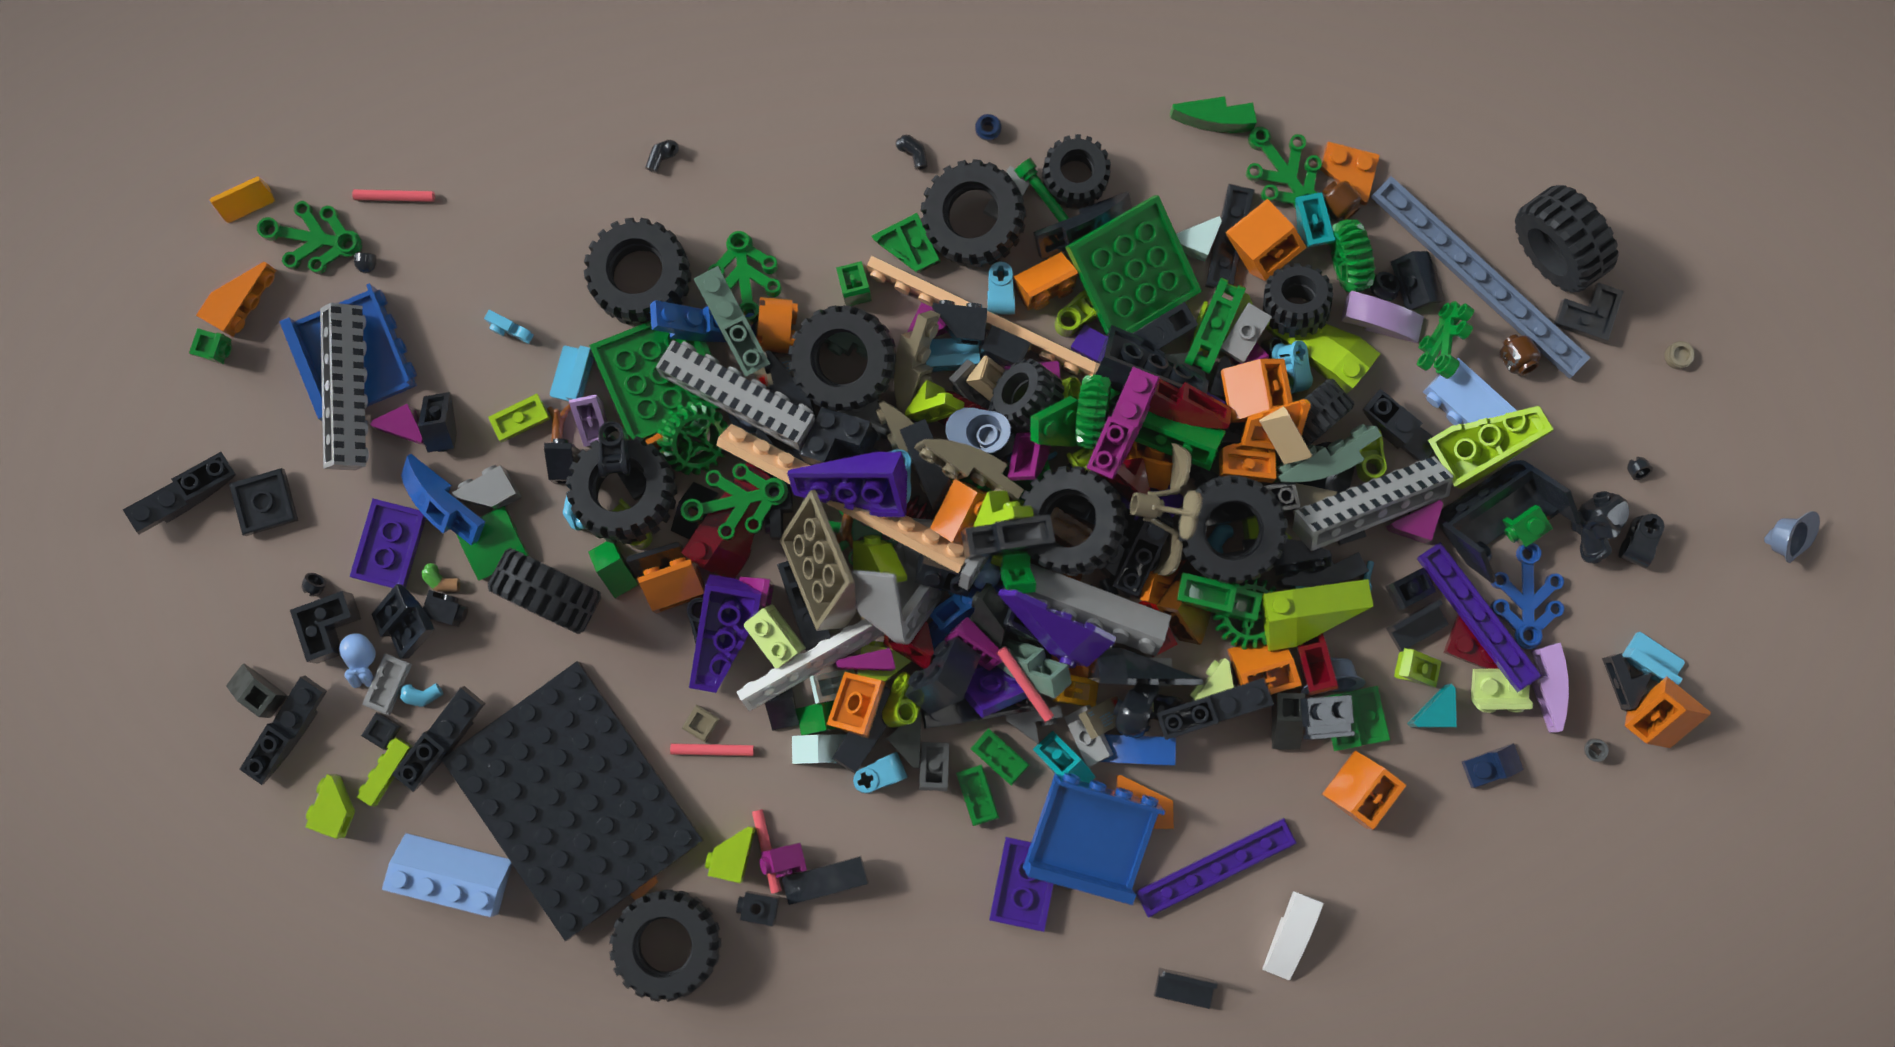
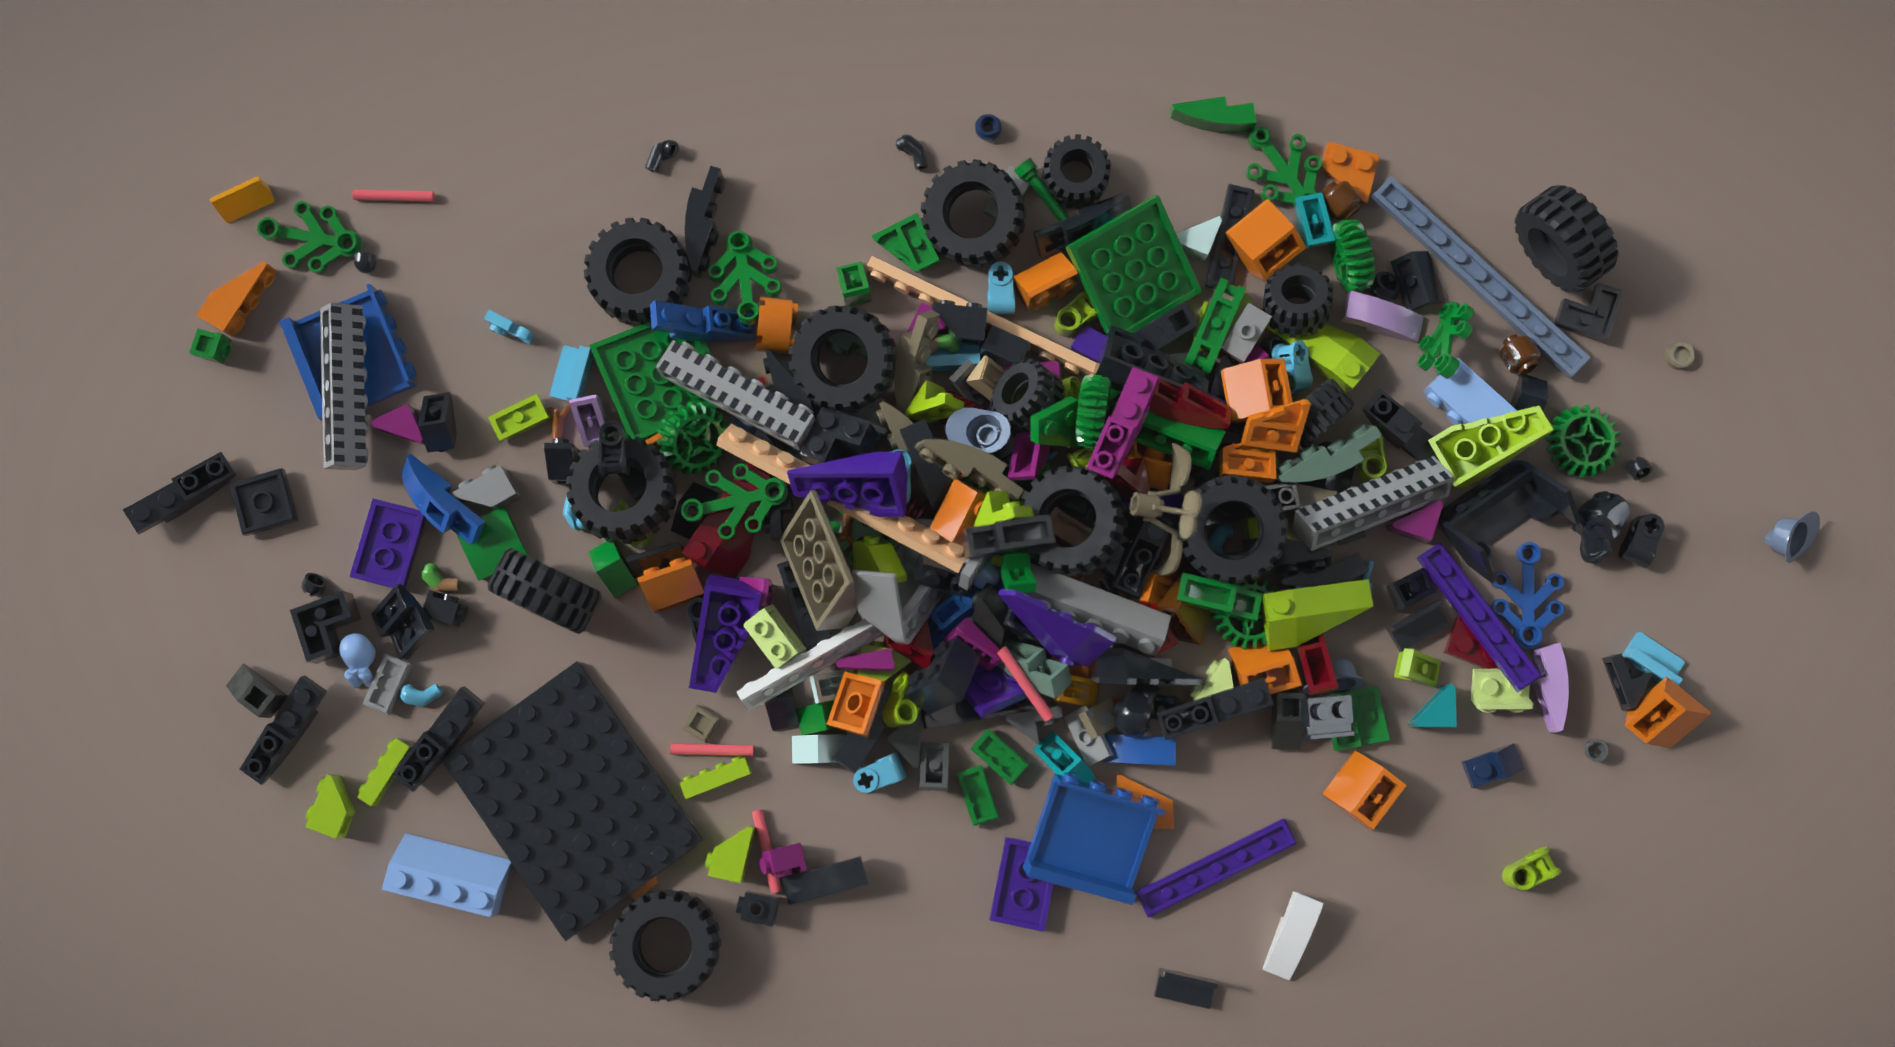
(381, 730): black tile -> none
(699, 230): none -> black slope
(712, 779): none -> lime piece
(731, 321): sand green slope -> none
(944, 341): none -> bright green arm
(1285, 436): tan slope -> none
(1527, 526): green bracket -> none
(1530, 393): none -> black slope
(1536, 868): none -> lime piece
(1579, 462): none -> green gear

